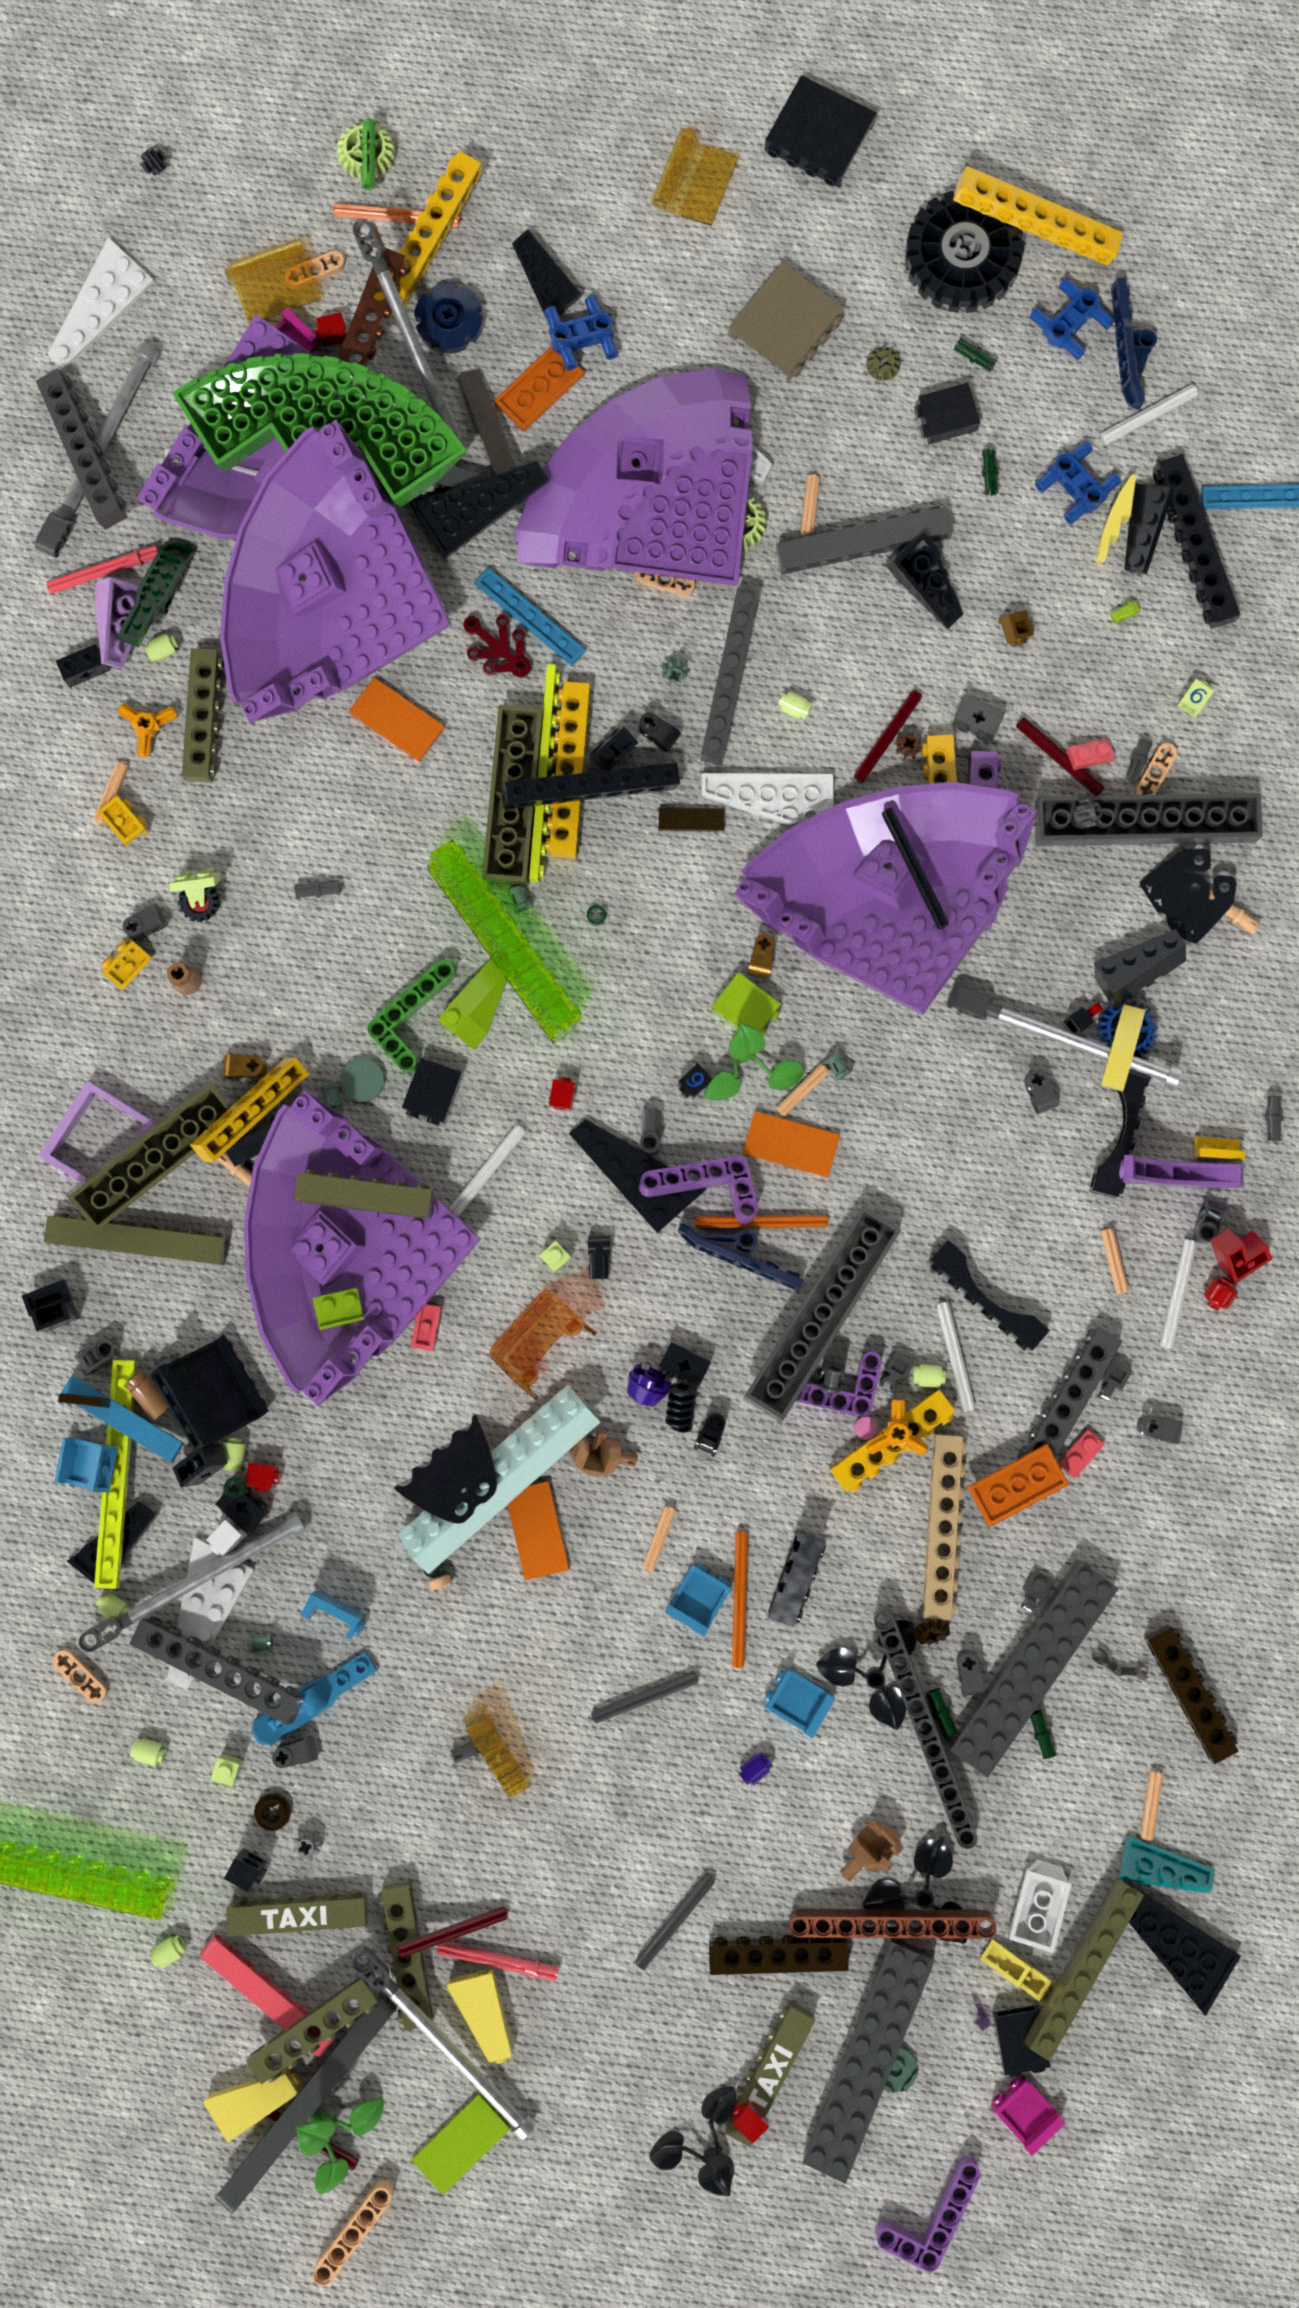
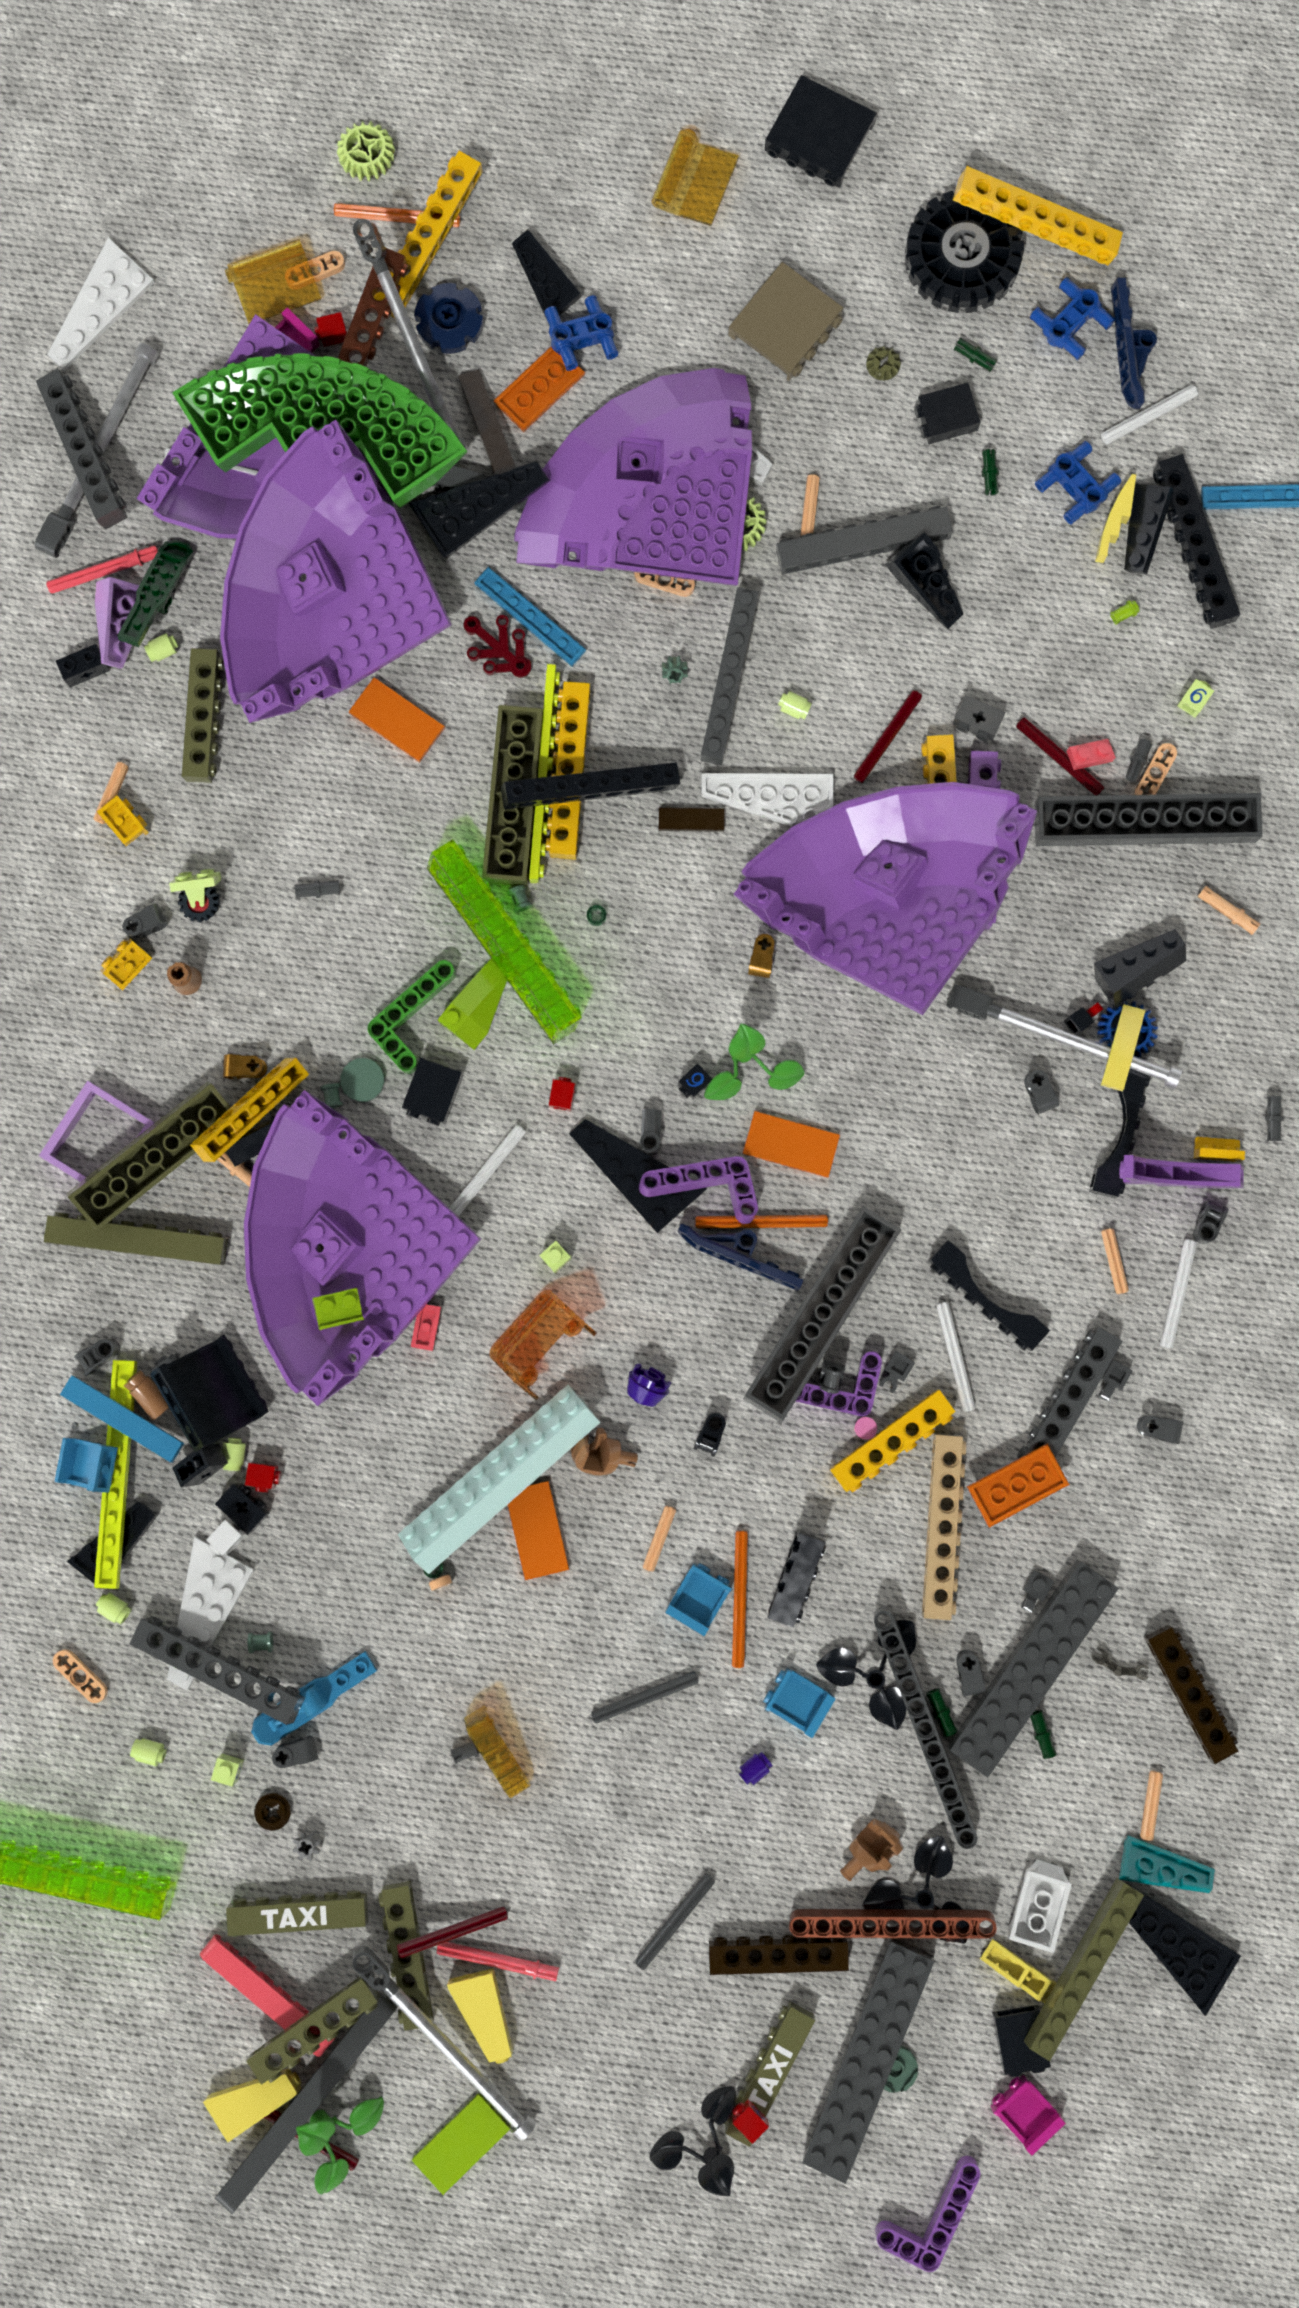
(51, 1306): black plate -> none
(84, 1400): dark brown tile -> none
(153, 161): black gear -> none
(154, 721): light orange bush -> none
(168, 1951): yellowish green brick -> none
(234, 1494): clear green bush -> none
(246, 1870): black brick -> none
(293, 1525): flat silver piece -> none
(336, 1608): dark azure panel -> none
(348, 2242): light nougat beam -> none
(364, 1195): olive brick -> none
(368, 179): bright green pin -> none
(440, 1483): black piece -> none
(599, 1254): black piece -> none
(613, 748): black brick -> none
(661, 734): black piece -> none
(675, 1354): black brick -> none
(681, 1406): black piece -> none
(746, 1004): lime brick -> none
(802, 1090): light nougat axle -> none
(838, 1066): sand green bush -> none
(897, 1421): light orange bush -> none
(910, 739): reddish brown gear -> none
(915, 868): black axle -> none
(929, 1376): yellowish green brick -> none
(939, 1630): dark brown gear -> none
(982, 2021): clear purple hand -> none
(1017, 627): pearl gold brick -> none
(1080, 1453): coral plate -> none
(1087, 813): dark grey gear -> none
(1178, 901): black piece -> none
(1220, 1293): red head -> none
(1240, 1255): red brick -> none

